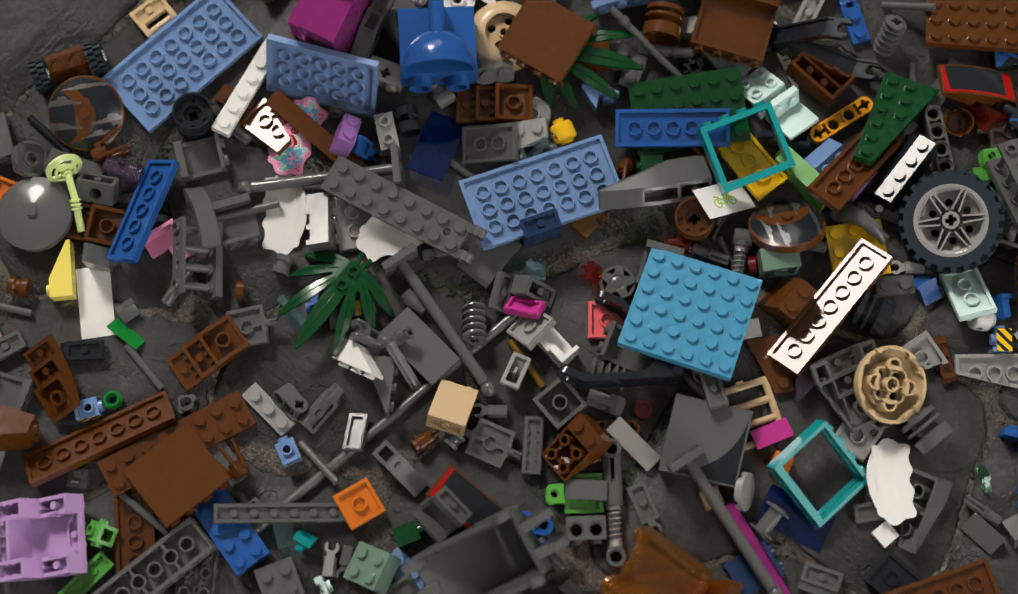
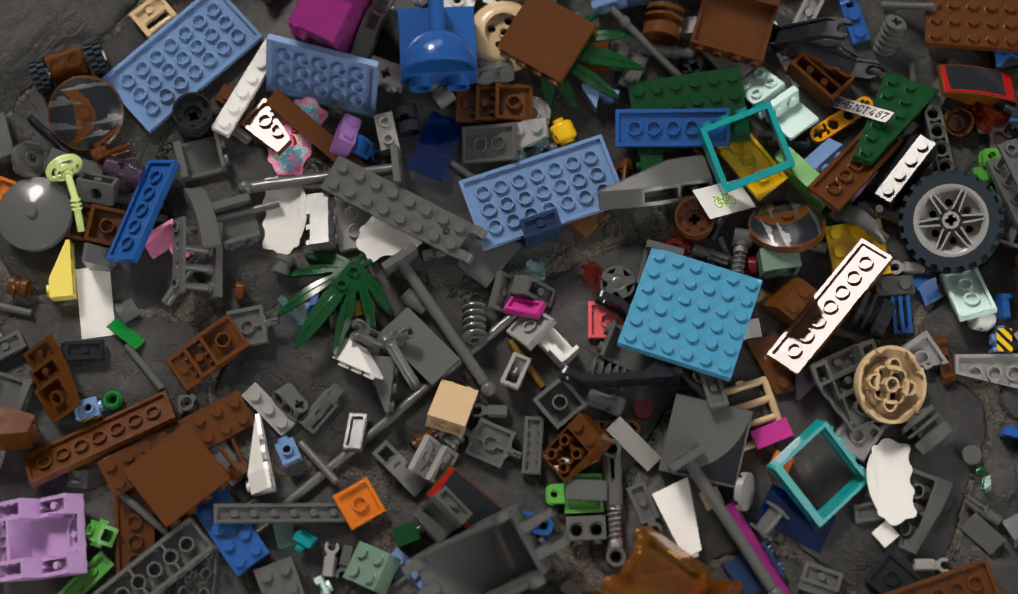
(260, 470): none -> white wedge
(432, 459): none -> light grey slope
(678, 515): none -> white slope
(862, 109): none -> white sticker
(900, 299): none -> blue tile
(928, 565): none -> light grey bar
(971, 455): none -> dark grey tile

